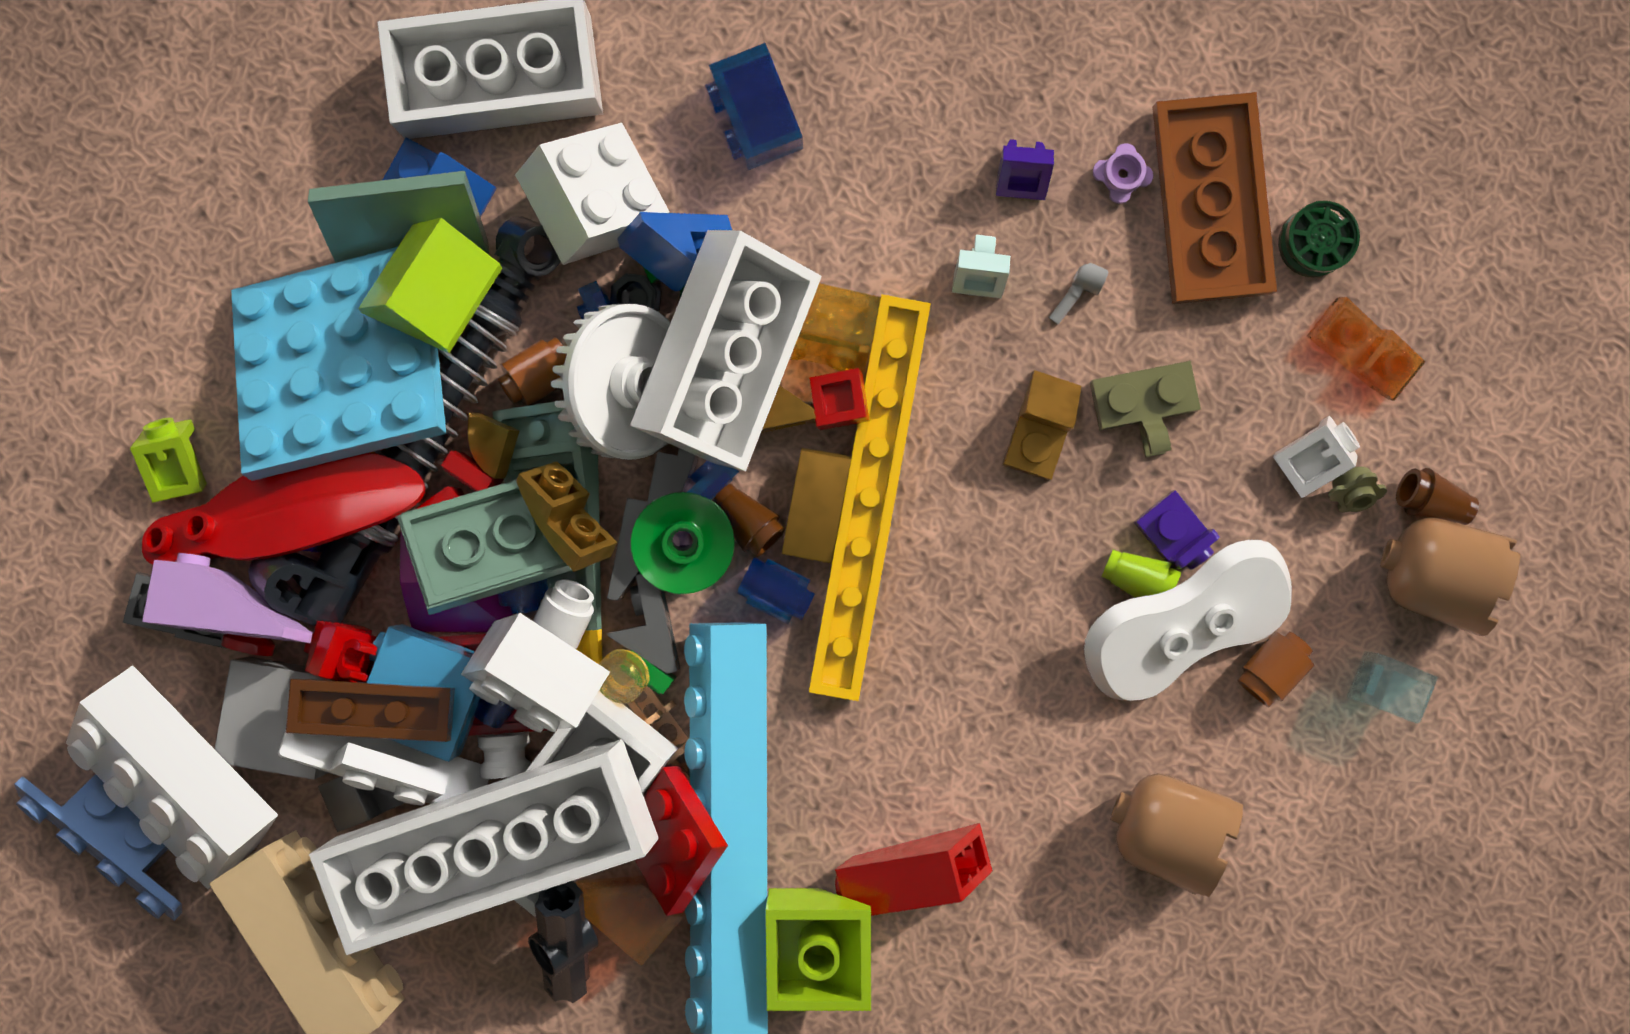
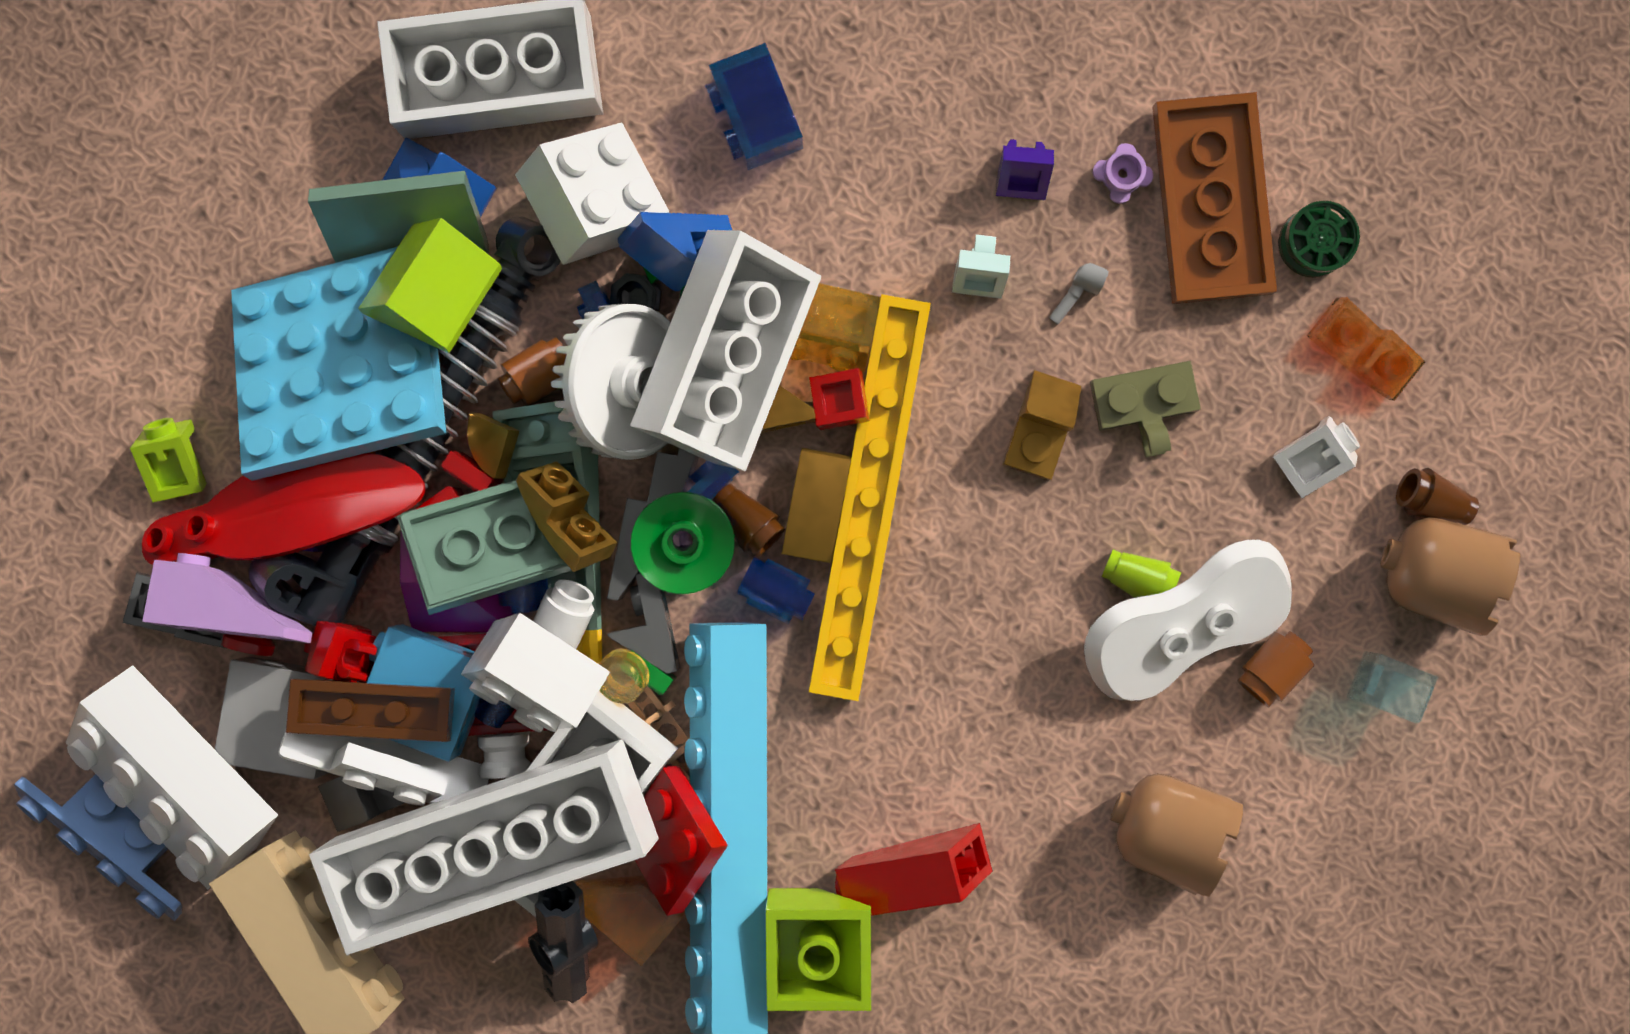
(1177, 532): dark purple bracket -> none
(1356, 490): olive plate -> none

